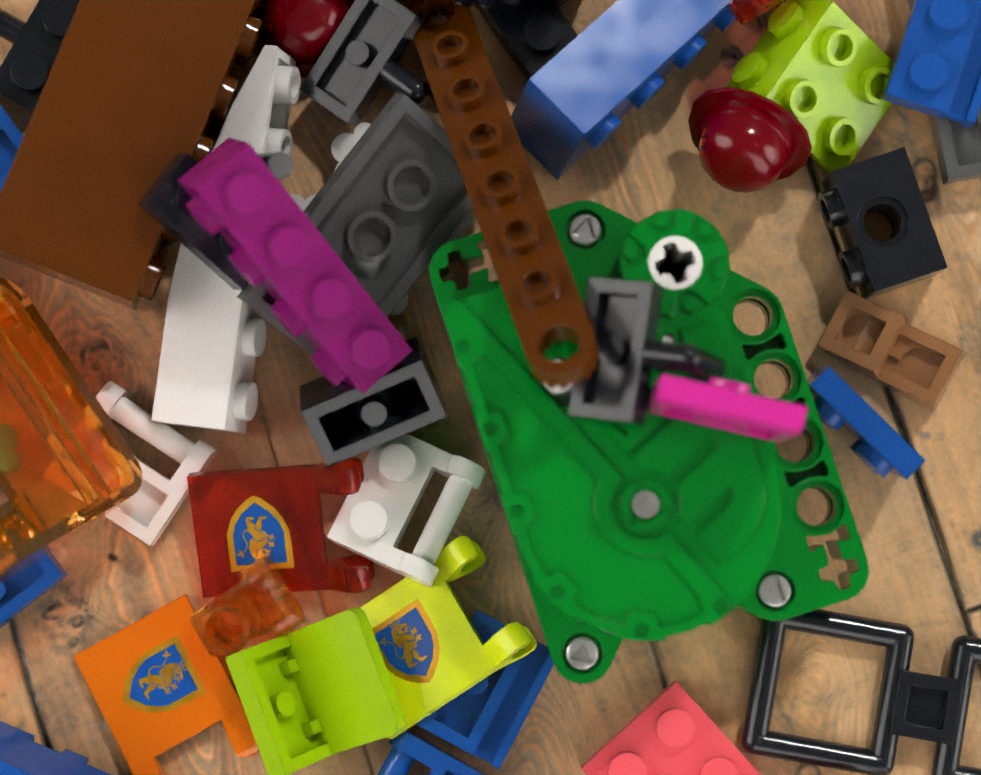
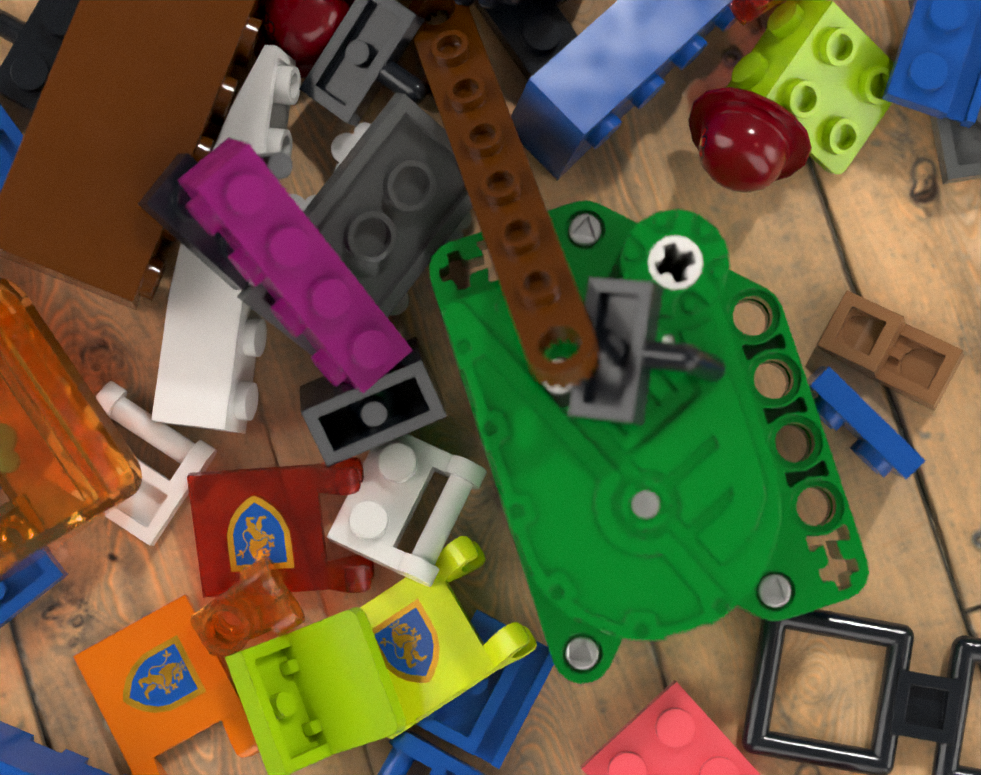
(725, 407): dark pink plate -> none
(889, 188): black brick -> none

